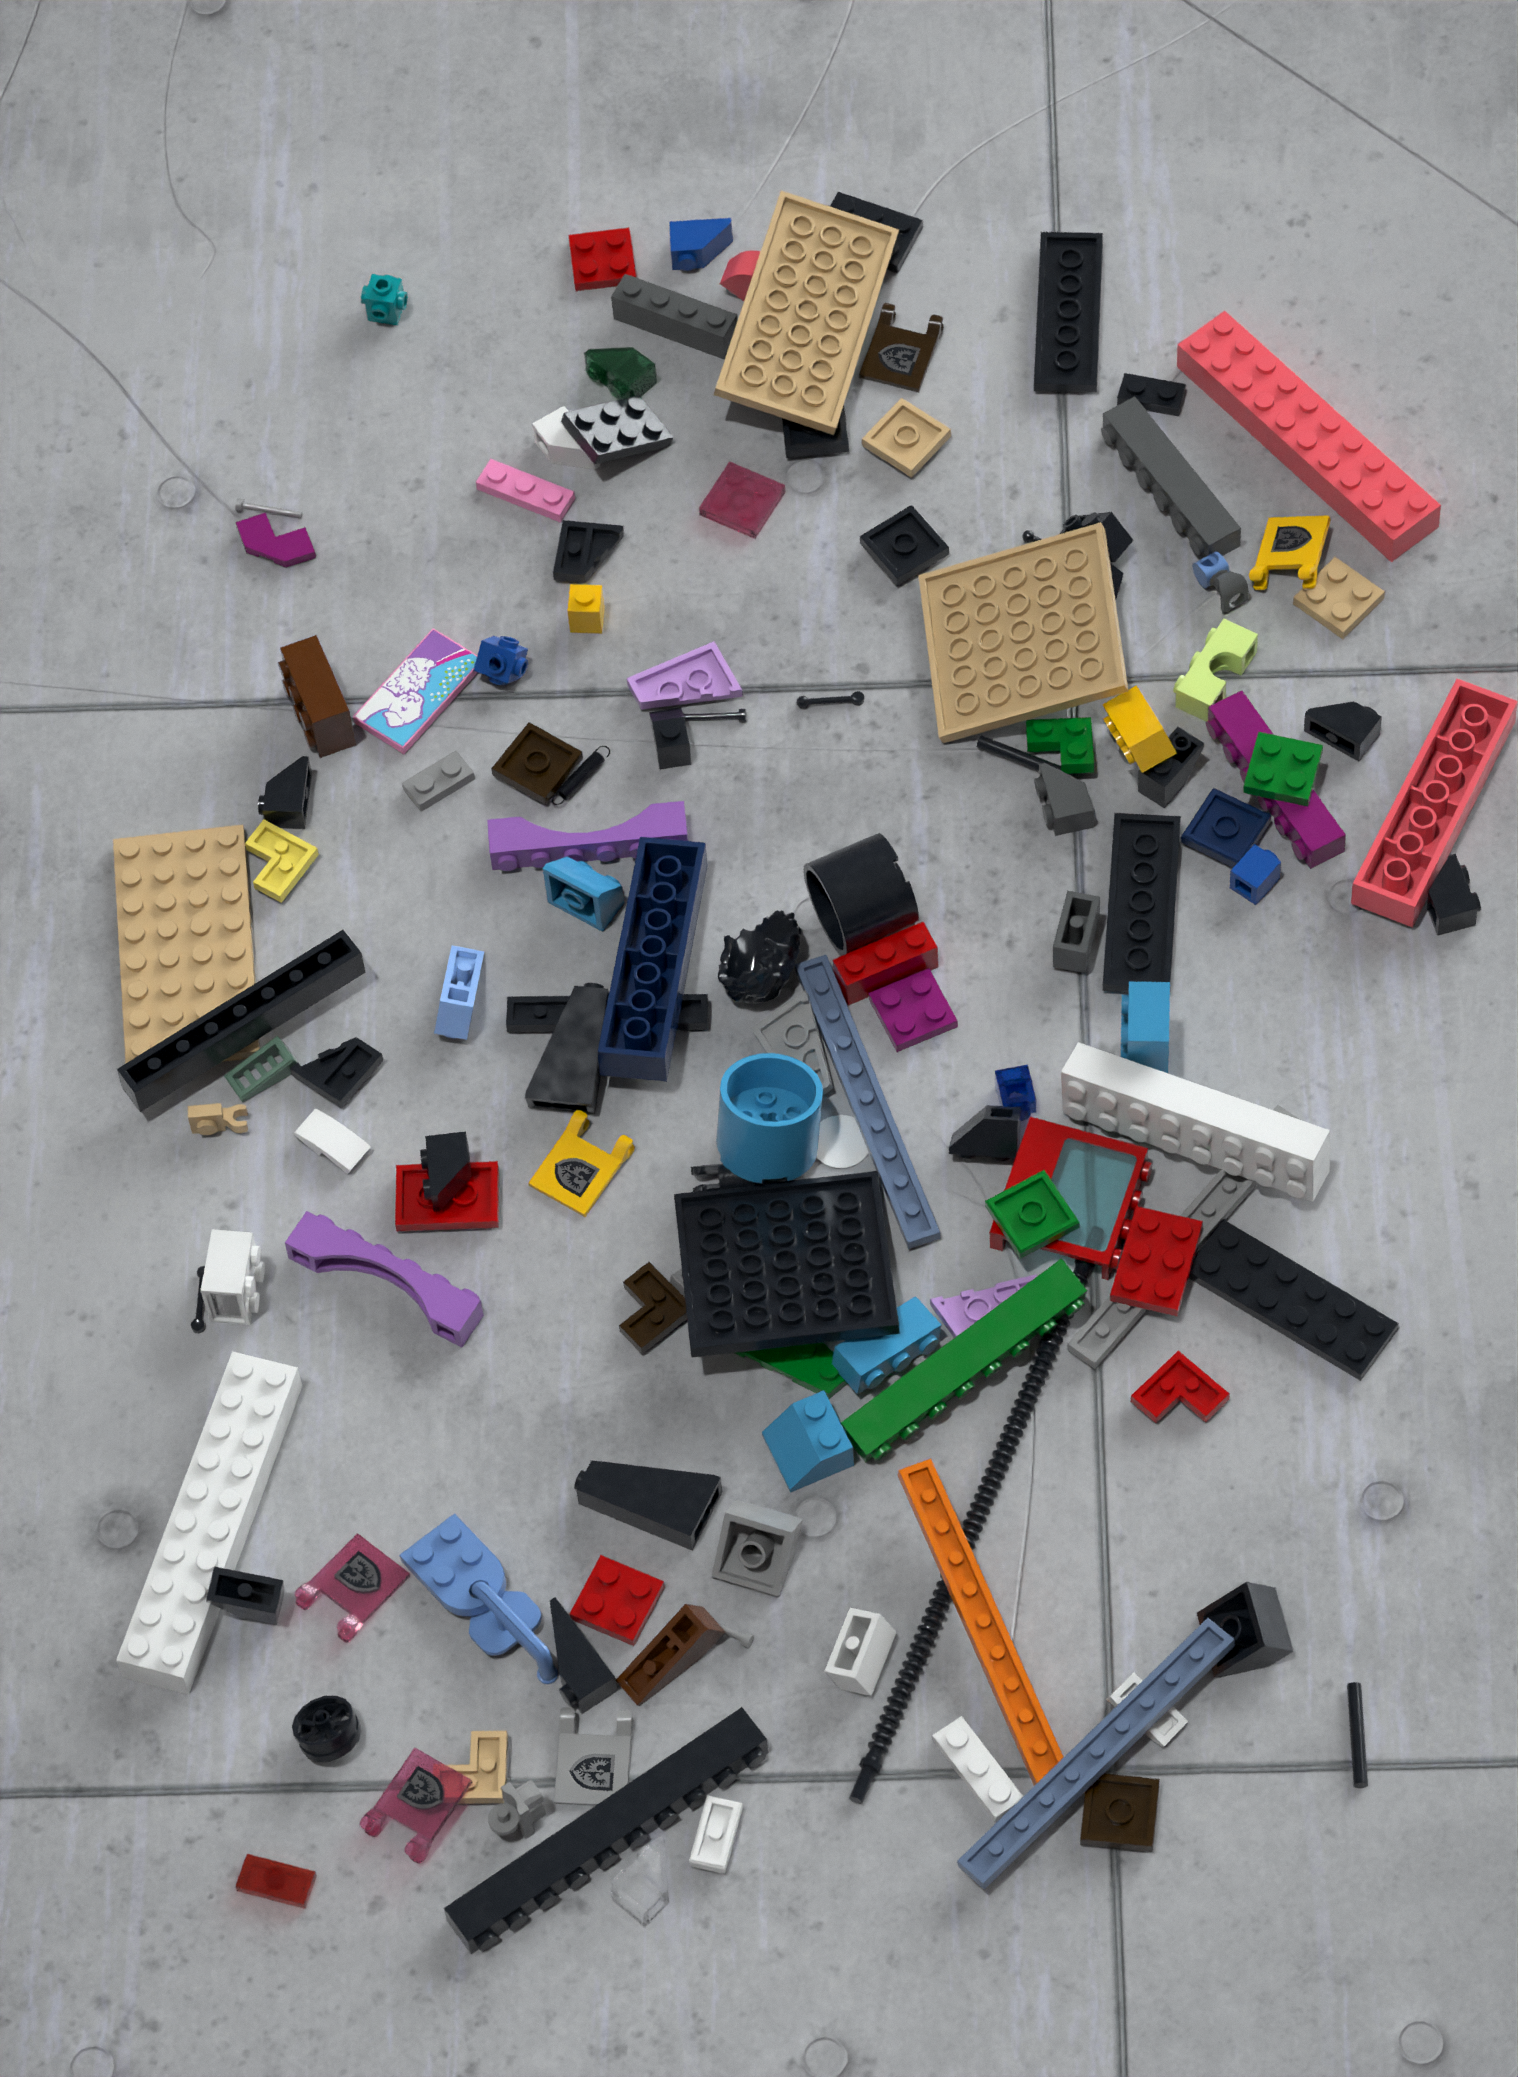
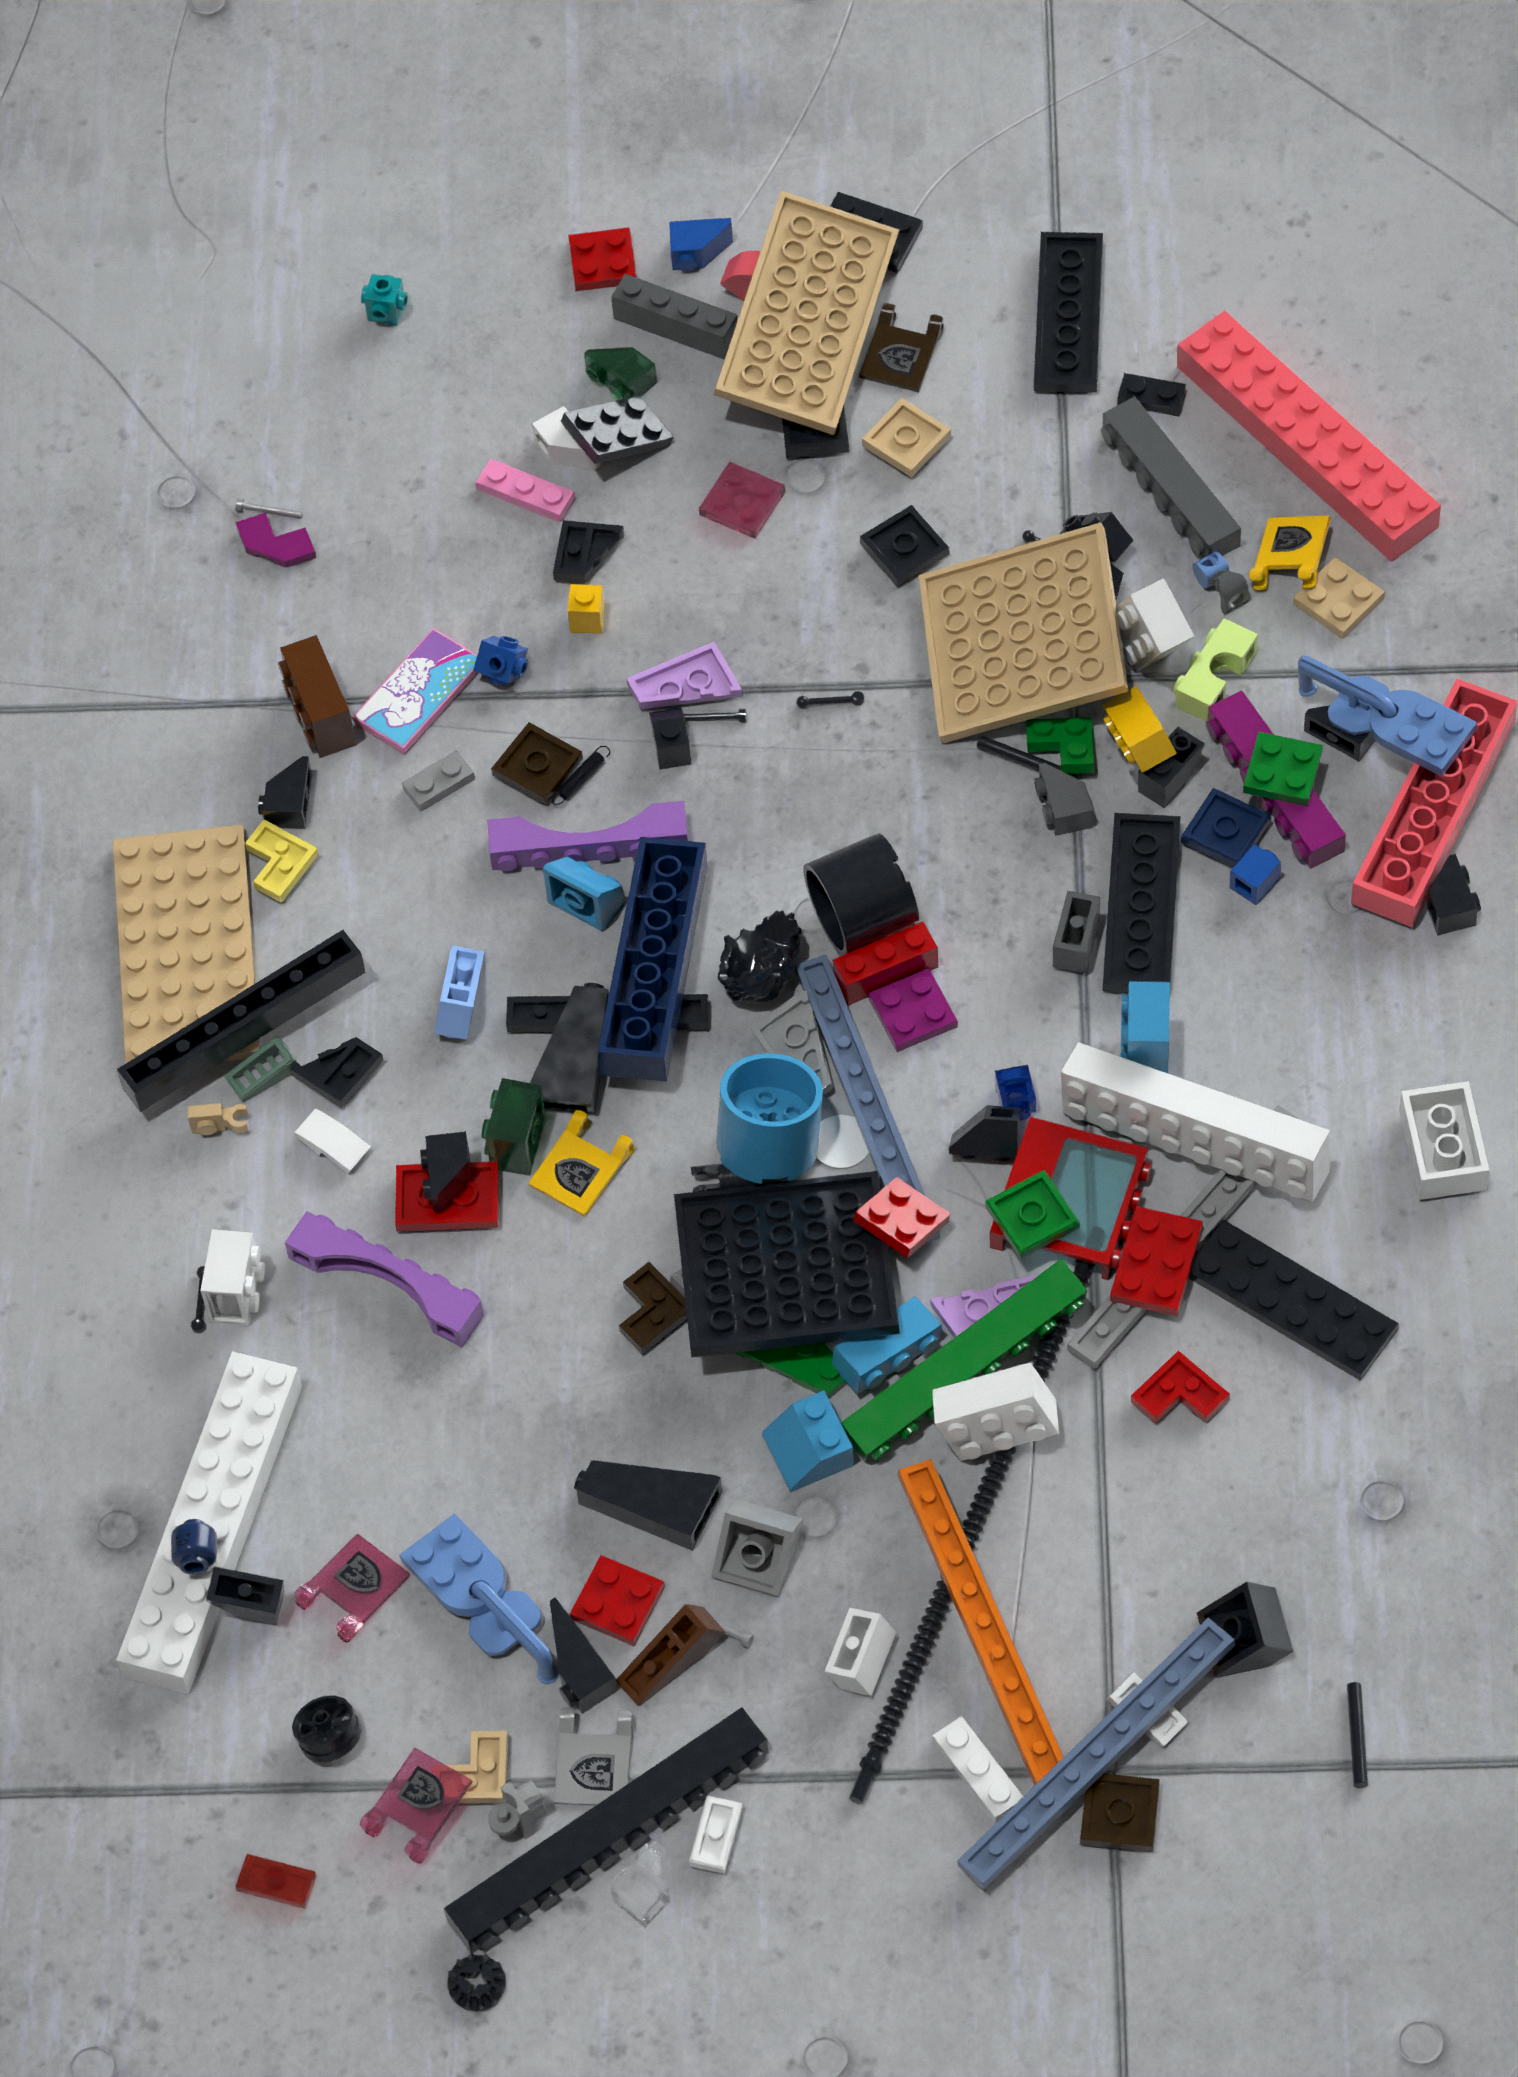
(194, 1546): none -> dark blue head
(484, 1995): none -> black gear
(514, 1125): none -> clear green brick
(902, 1217): none -> plate
(995, 1411): none -> white brick
(1151, 625): none -> white brick
(1420, 730): none -> medium blue plate
(1444, 1140): none -> white brick

